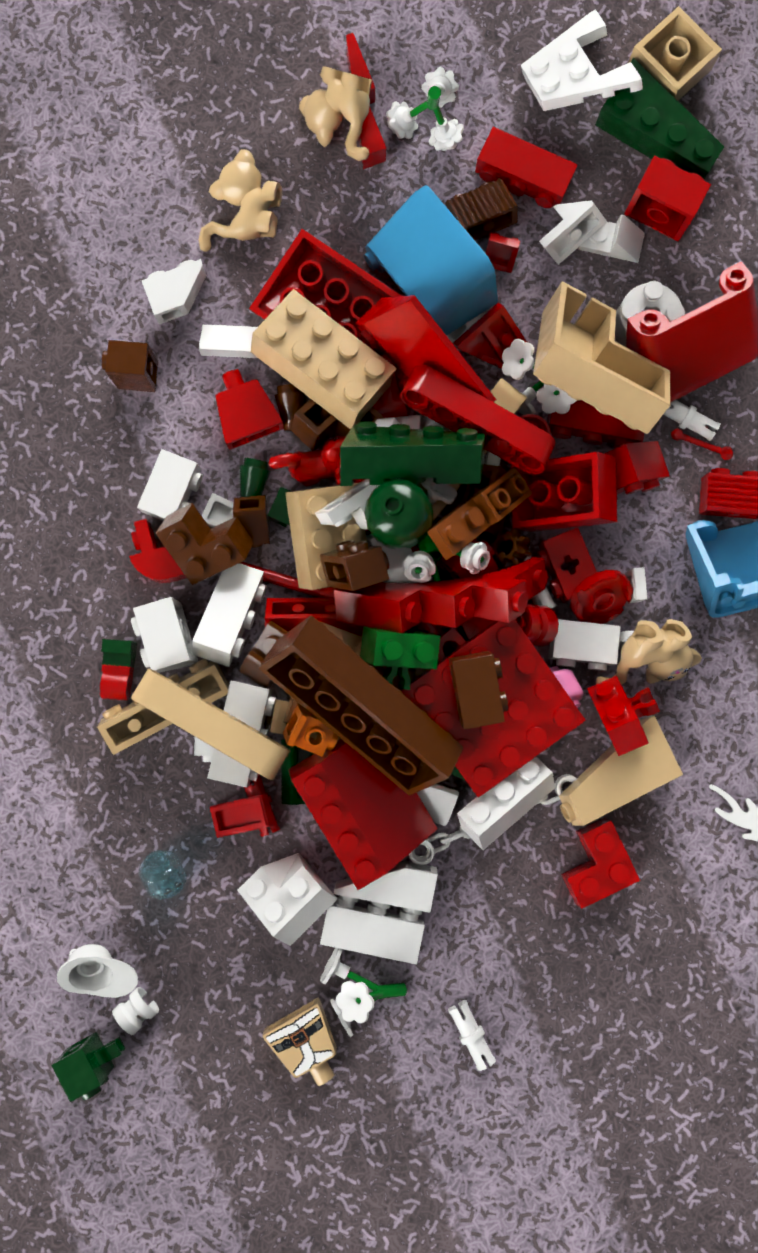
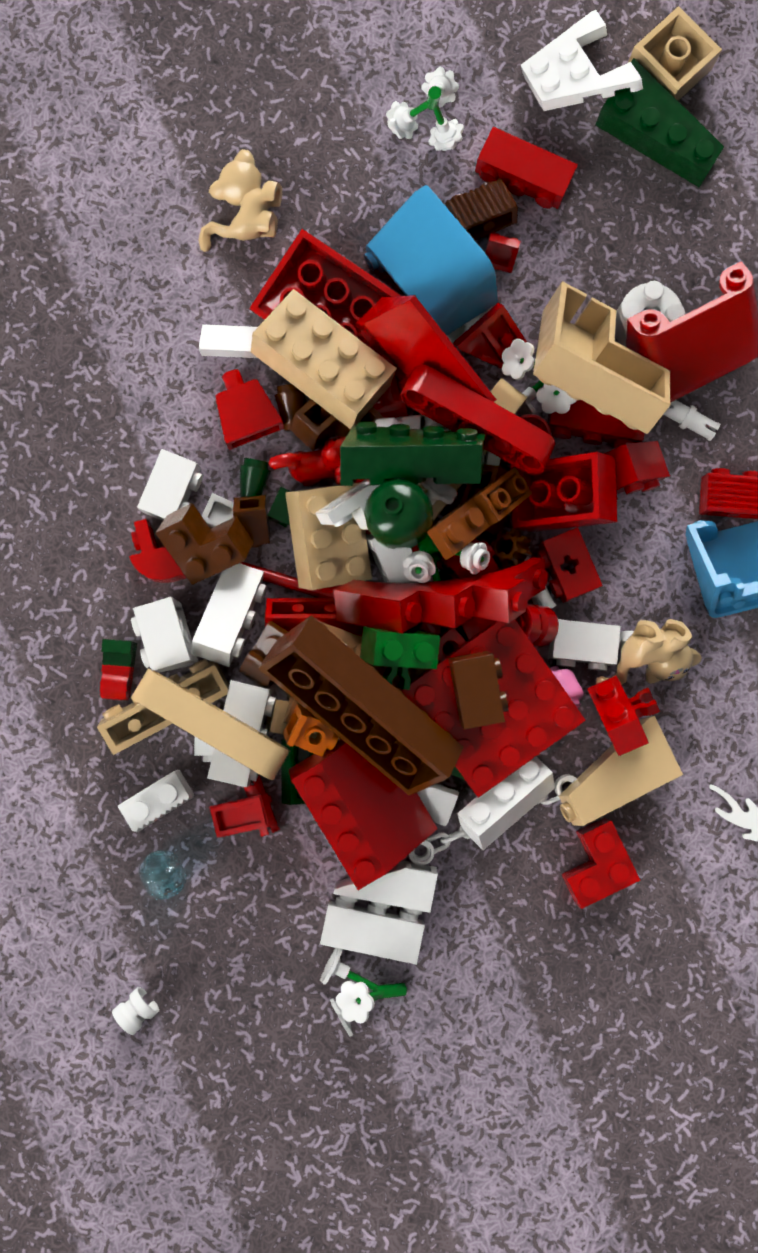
(86, 1066): dark green brick -> none
(96, 973): white piece -> none
(131, 365): reddish brown brick -> none
(156, 801): none -> white brick
(175, 290): white slope -> none
(287, 897): white slope -> none
(304, 1042): torso -> none
(345, 97): tan animal -> none
(355, 565): reddish brown brick -> none
(370, 135): red slope -> none
(472, 1035): white pin -> none
(578, 225): white slope -> none
(601, 597): red tile -> none
(616, 240): white slope -> none
(638, 582): white tile -> none
(667, 198): red brick -> none
(725, 452): red hinge -> none

